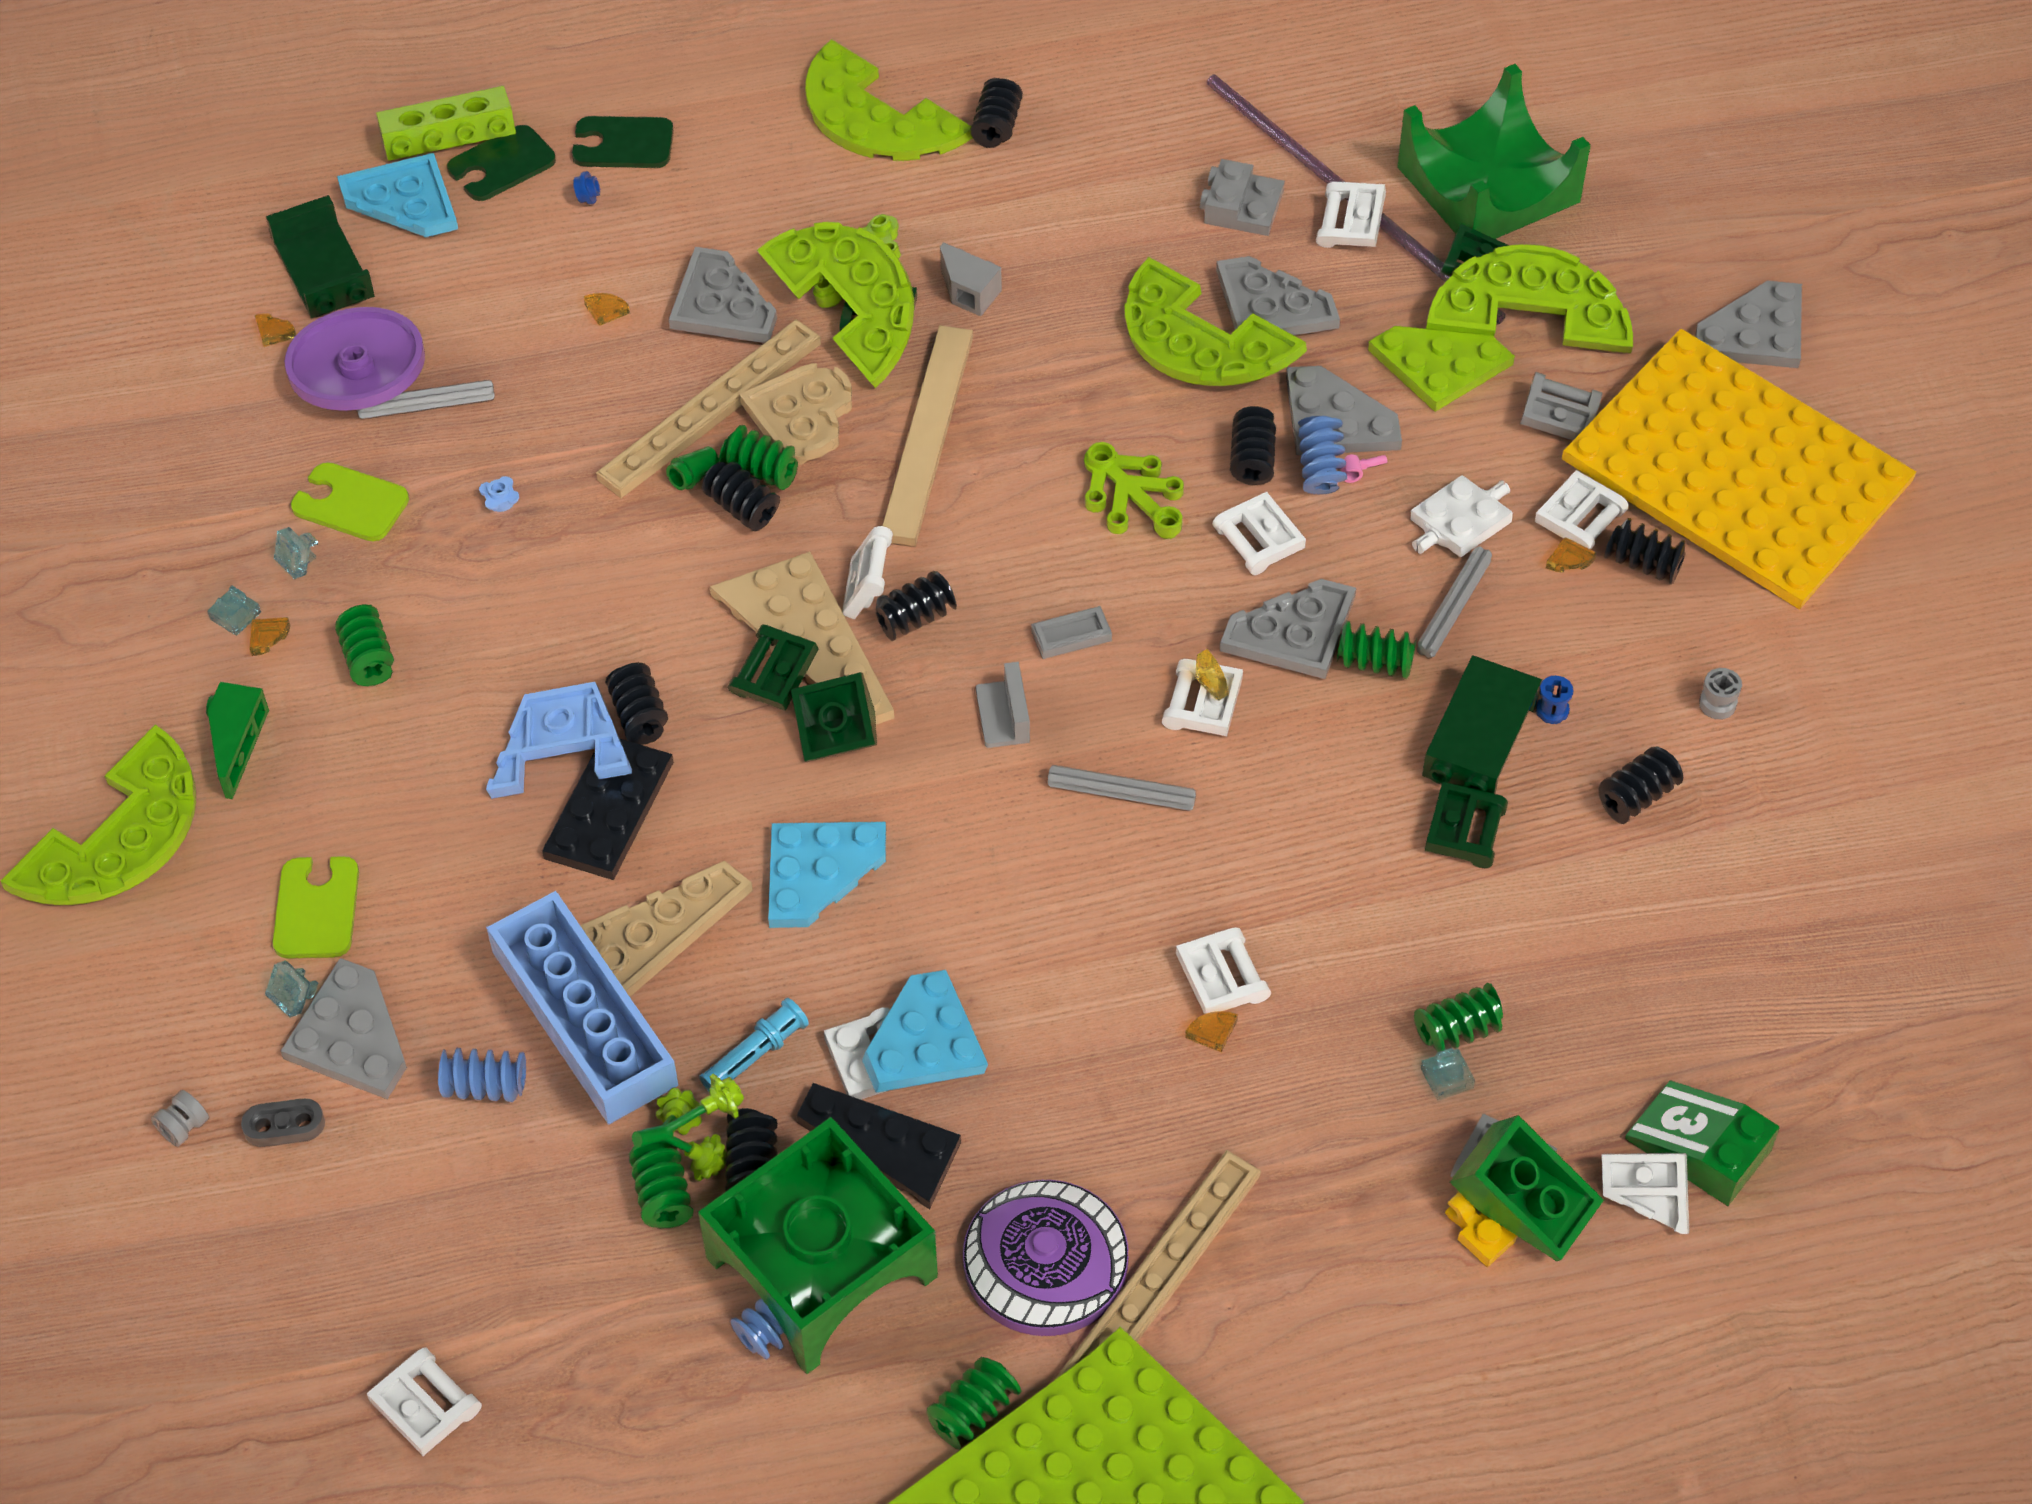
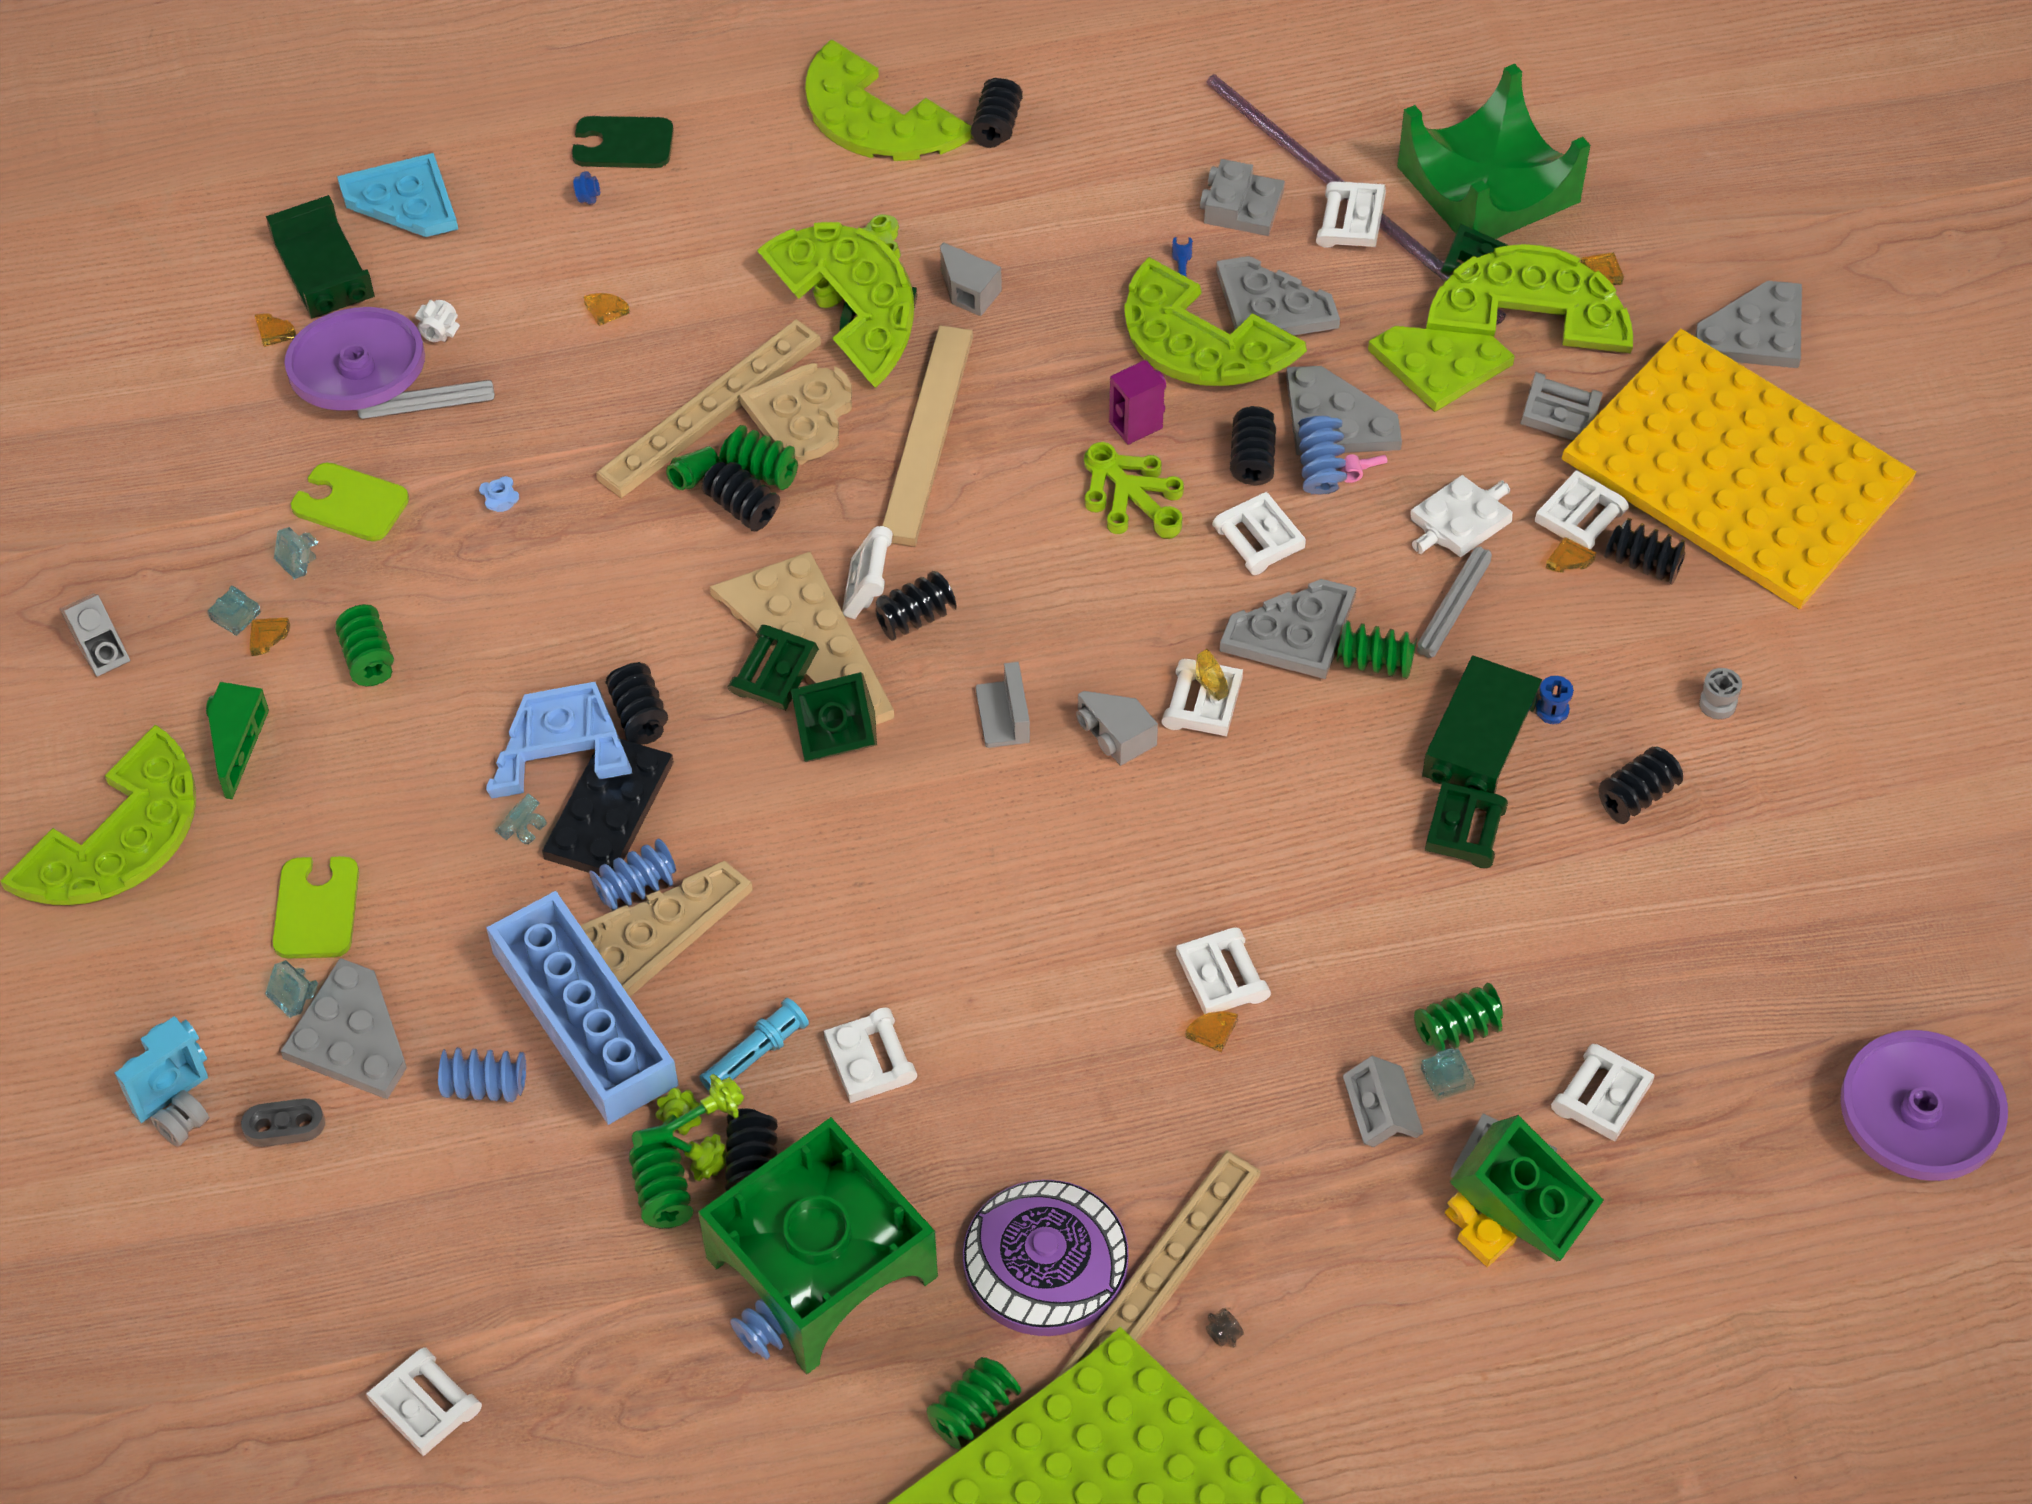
(95, 634): none -> light grey slope
(169, 1065): none -> medium azure plate
(437, 321): none -> white gear
(446, 123): lime brick -> none
(505, 162): dark green piece -> none
(518, 819): none -> clear light blue tile
(634, 875): none -> medium blue piece
(721, 300): light grey plate -> none
(819, 866): medium azure plate -> none
(903, 1148): black wing -> none
(924, 1037): medium azure plate -> none
(1071, 632): light grey tile -> none
(1118, 723): none -> light grey slope
(1121, 787): light grey axle -> none
(1137, 401): none -> magenta brick
(1182, 254): none -> blue hand
(1224, 1328): none -> clear smoke plate
(1381, 1101): none -> light grey panel
(1607, 265): none -> clear yellow tile
(1614, 1098): none -> white plate
(1650, 1185): white wing -> none
(1720, 1136): green slope -> none
(1924, 1105): none -> medium lavender dish

